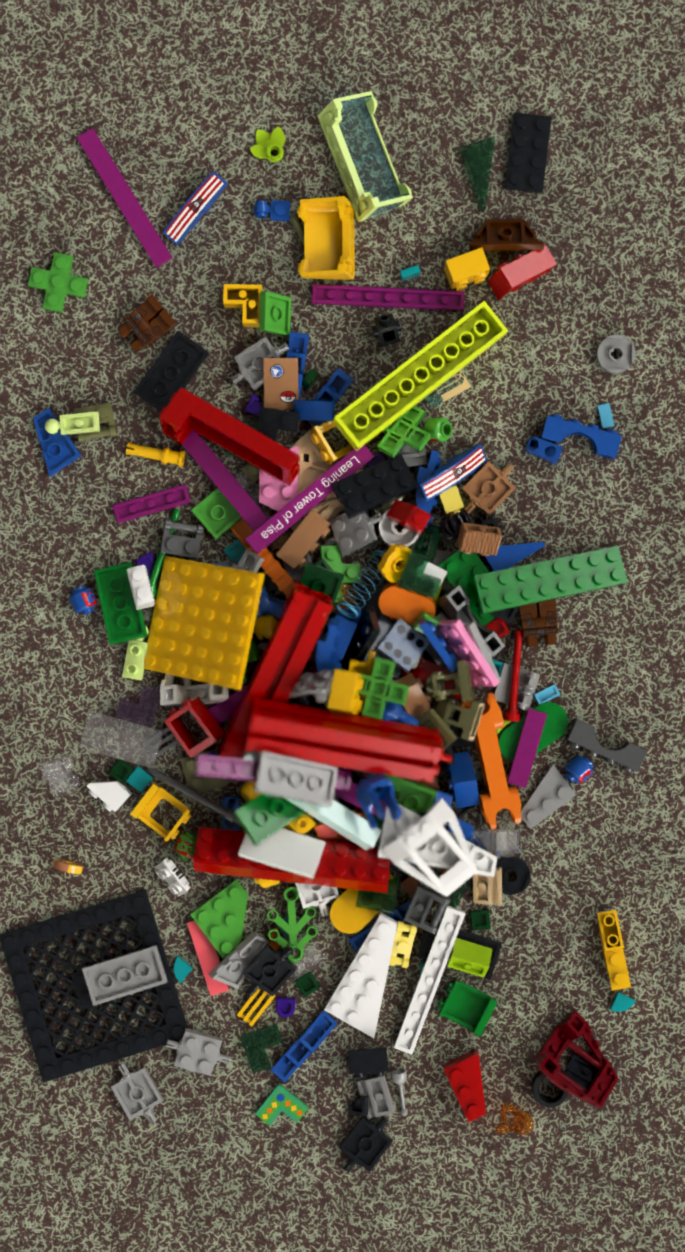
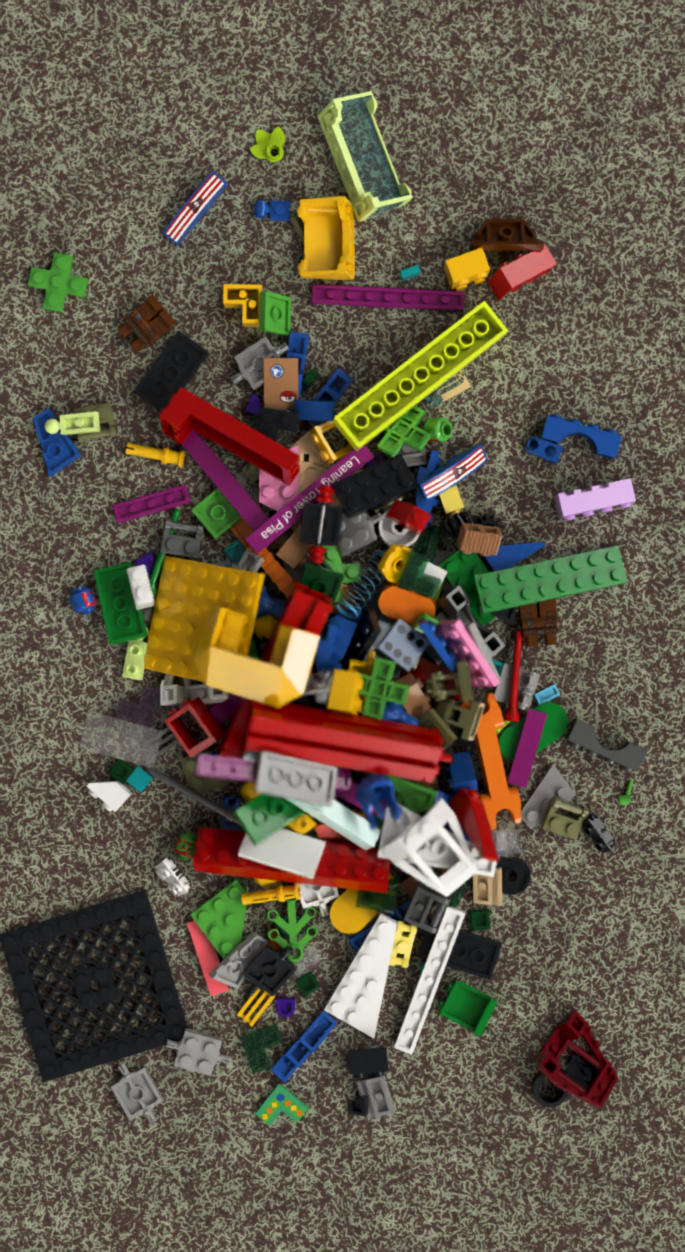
(60, 775): clear brick -> none
(67, 866): piece -> none
(124, 198): magenta tile -> none
(124, 975): light grey plate -> none
(150, 801): yellow window -> none
(181, 969): teal tile -> none
(248, 677): none -> yellow slope
(279, 893): none -> yellow pin
(321, 524): none -> black plate
(365, 1143): black plate -> none
(386, 329): black brick -> none
(400, 1078): light grey hinge -> none
(466, 1081): red wedge -> none
(470, 957): lime panel -> none
(473, 818): none -> red wedge
(478, 163): clear green wing -> none
(488, 488): medium nougat plate -> none
(498, 627): red tile -> none
(521, 1124): clear orange piece -> none
(528, 153): black plate -> none
(561, 823): none -> olive plate
(578, 769): blue head -> none
(594, 498): none -> lavender wedge
(602, 840): none -> black hinge
(605, 416): medium azure piece -> none
(613, 950): yellow slope -> none
(622, 1002): teal tile -> none
(623, 346): light grey plate -> none
(626, 799): none -> bright green hand

